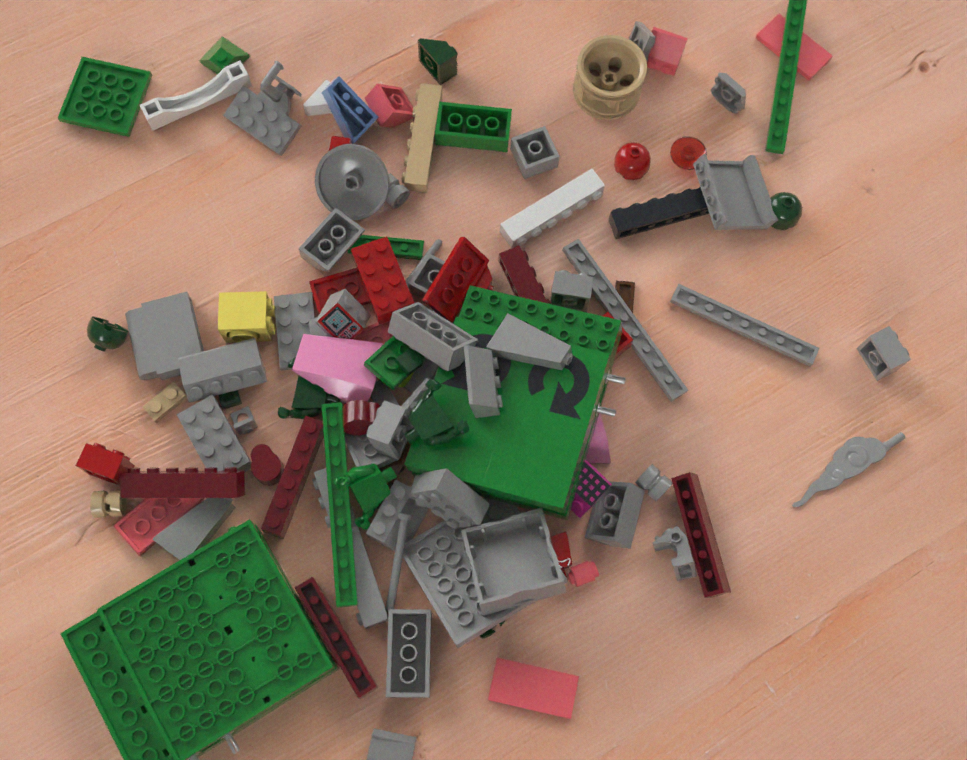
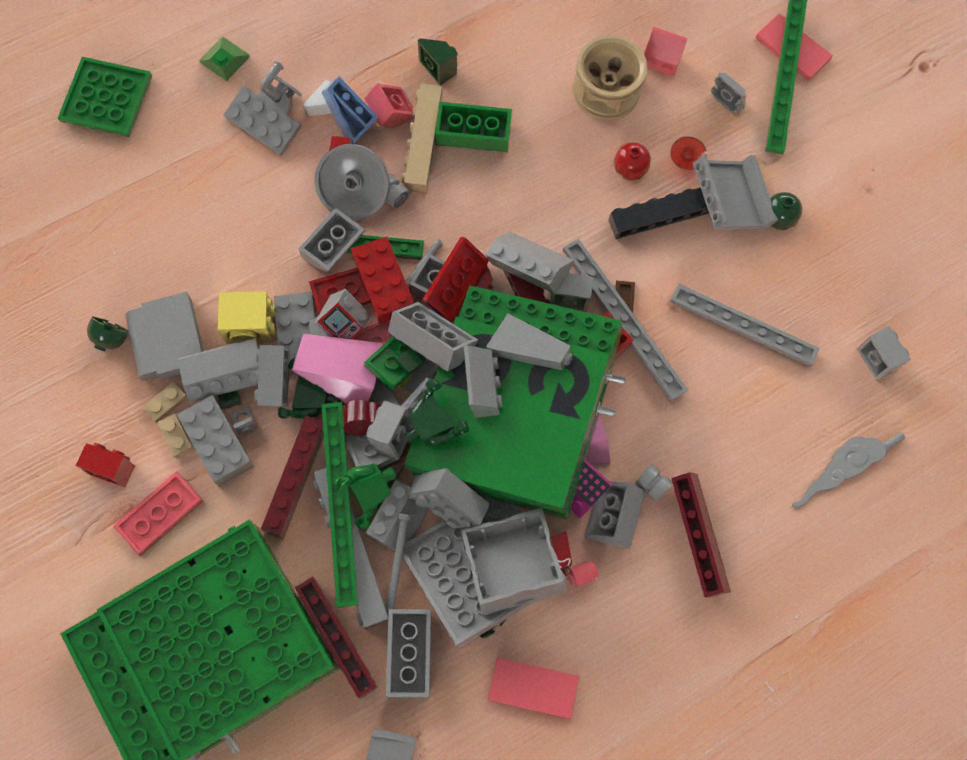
(103, 504): tan wheel -> none
(169, 109): white arch -> none
(175, 435): none -> tan plate
(182, 484): dark red brick -> none
(195, 527): light grey slope -> none
(266, 465): dark red piece -> none
(272, 375): none -> light grey slope
(529, 261): none -> light grey slope
(534, 152): light grey brick -> none
(552, 208): white brick -> none
(642, 38): light grey plate -> none
(677, 541): light grey tile -> none

